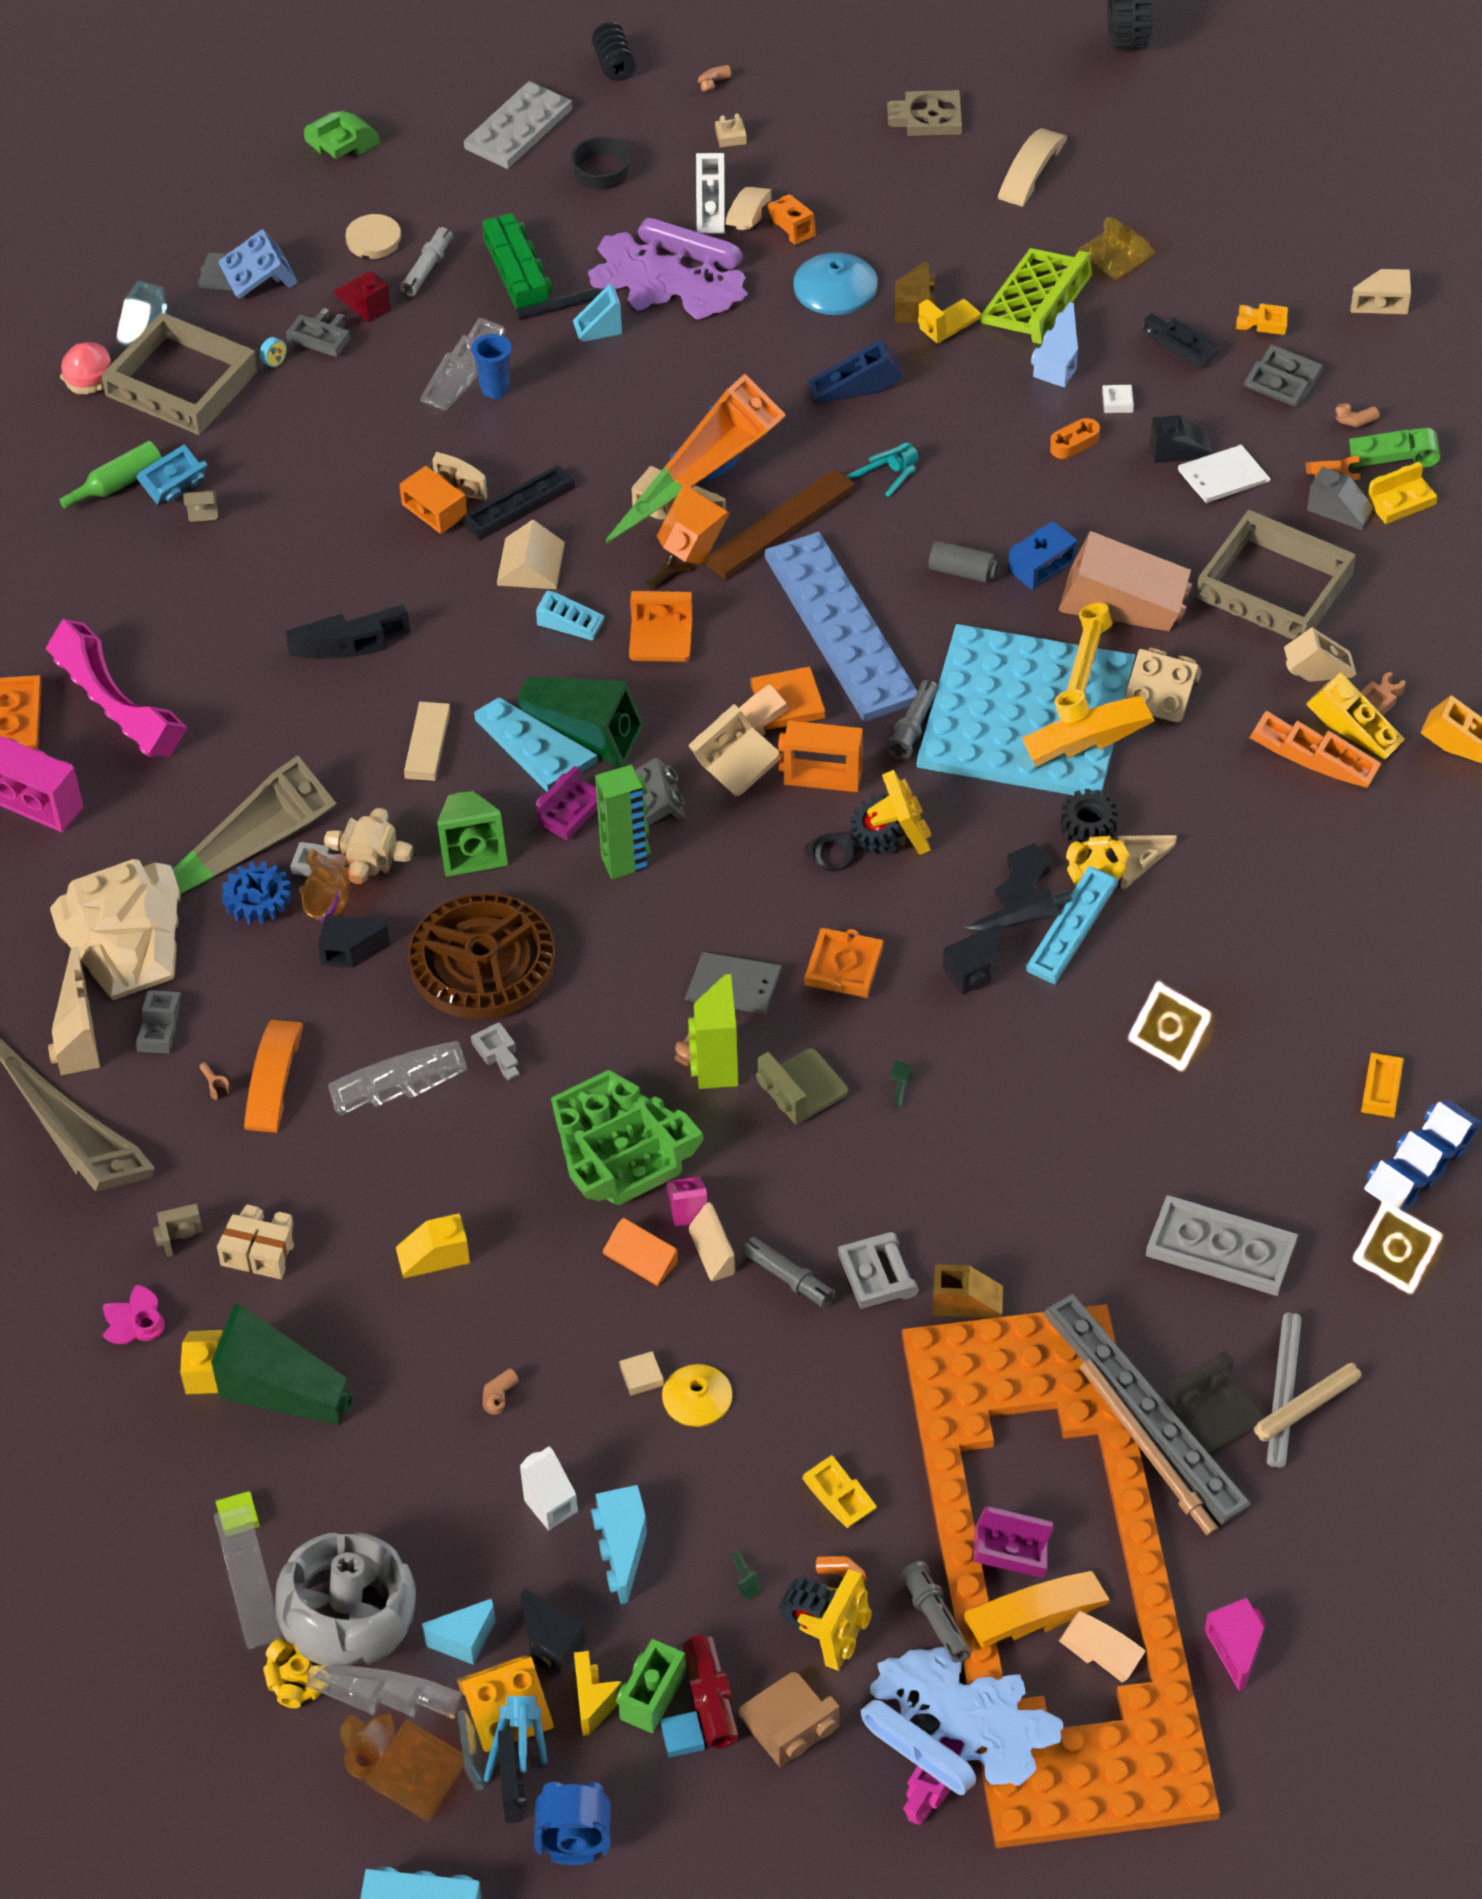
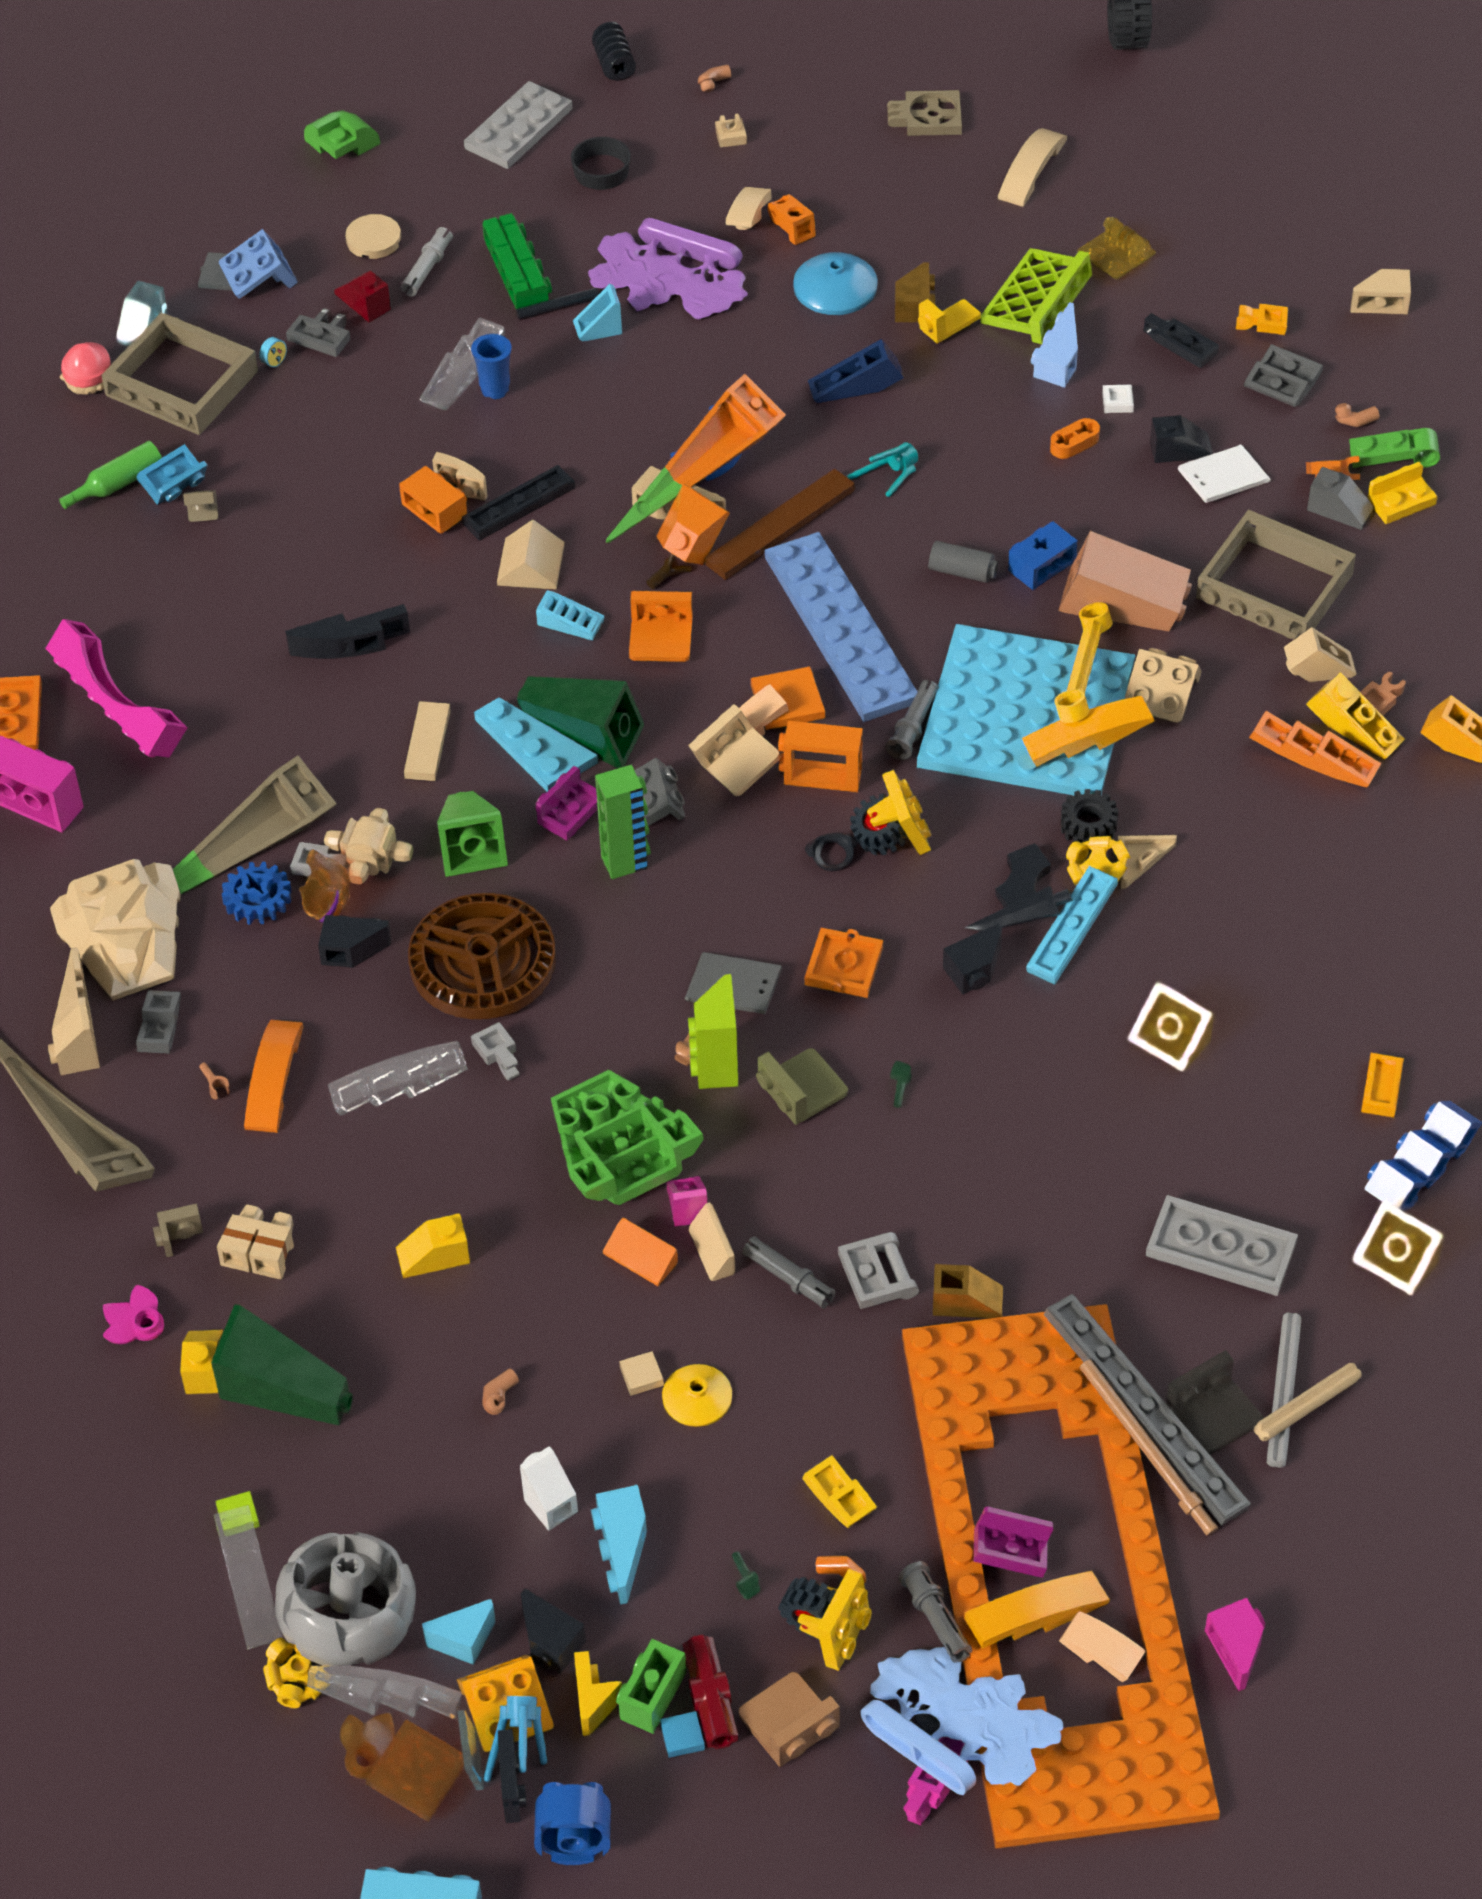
(710, 193): white slope -> none

